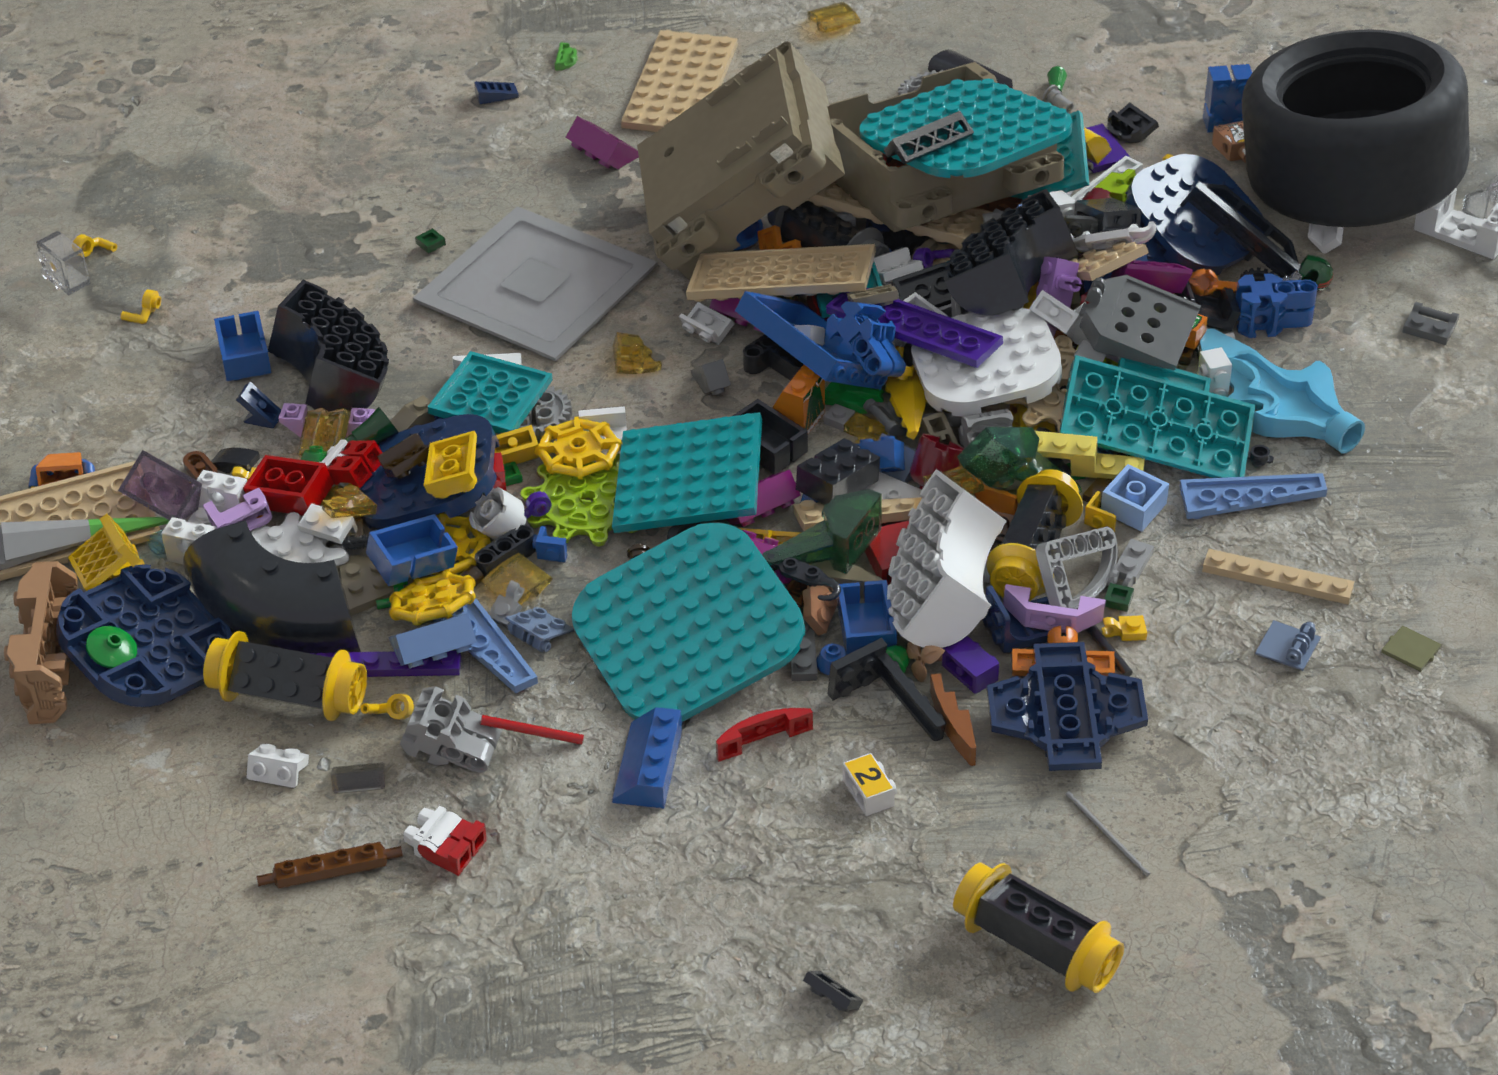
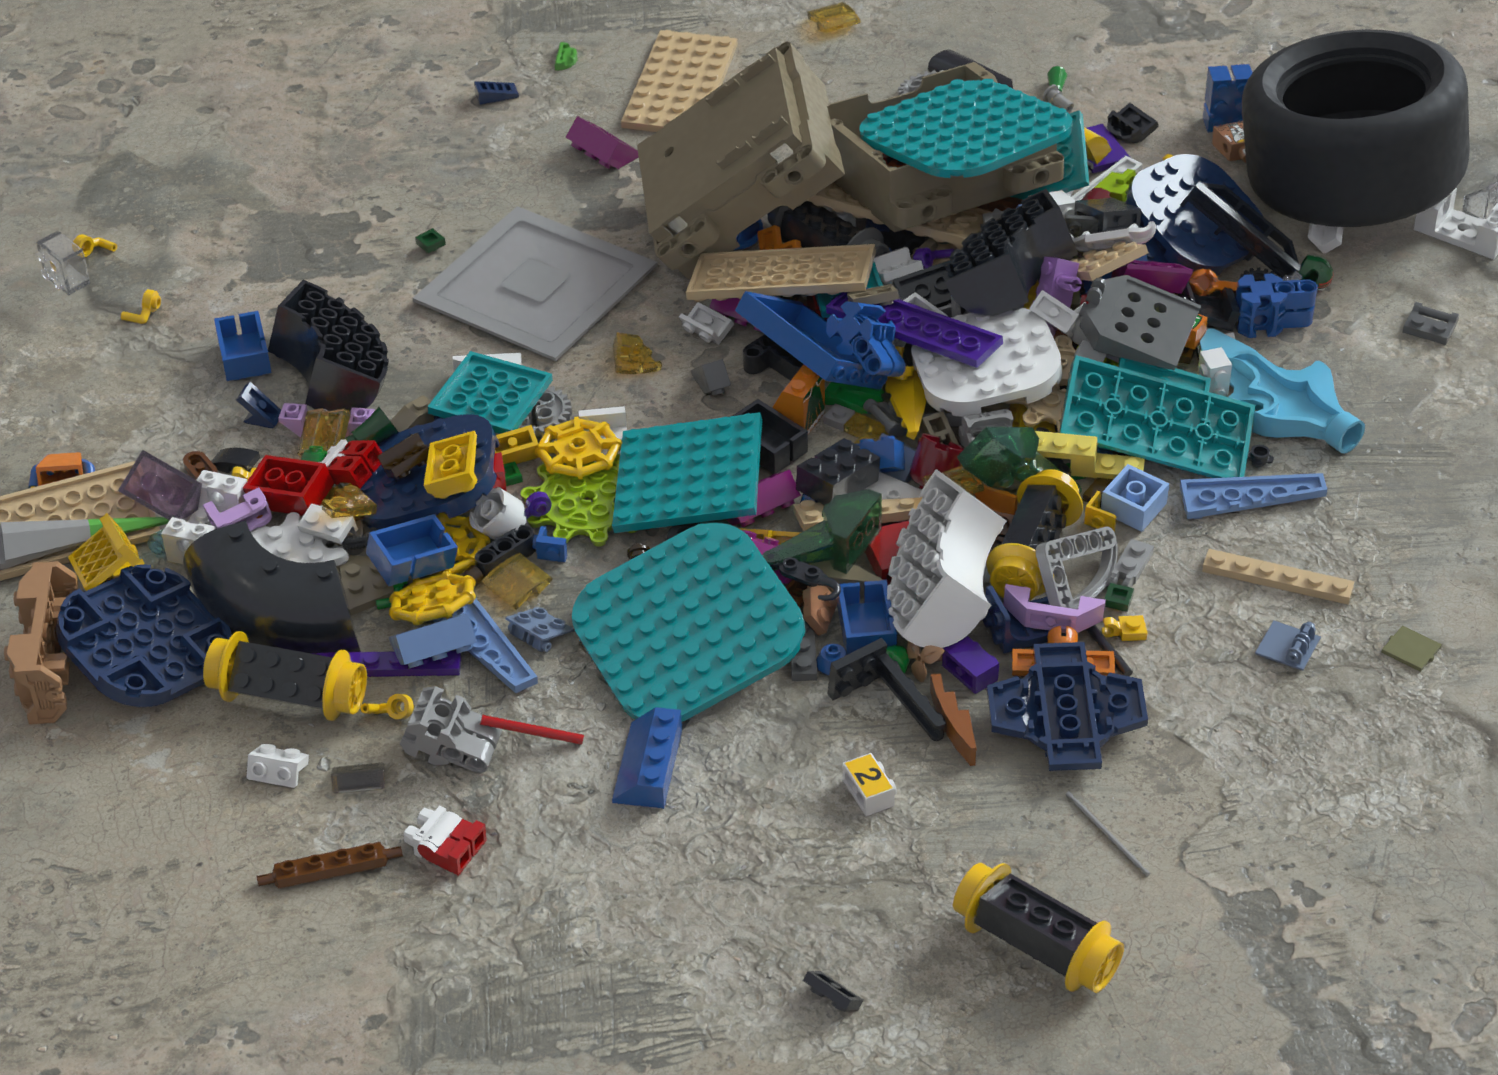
(110, 646): green dish -> none
(507, 605): light grey plate -> none
(792, 720): red slope -> none
(815, 333): white slope -> none
(929, 133): fence -> none

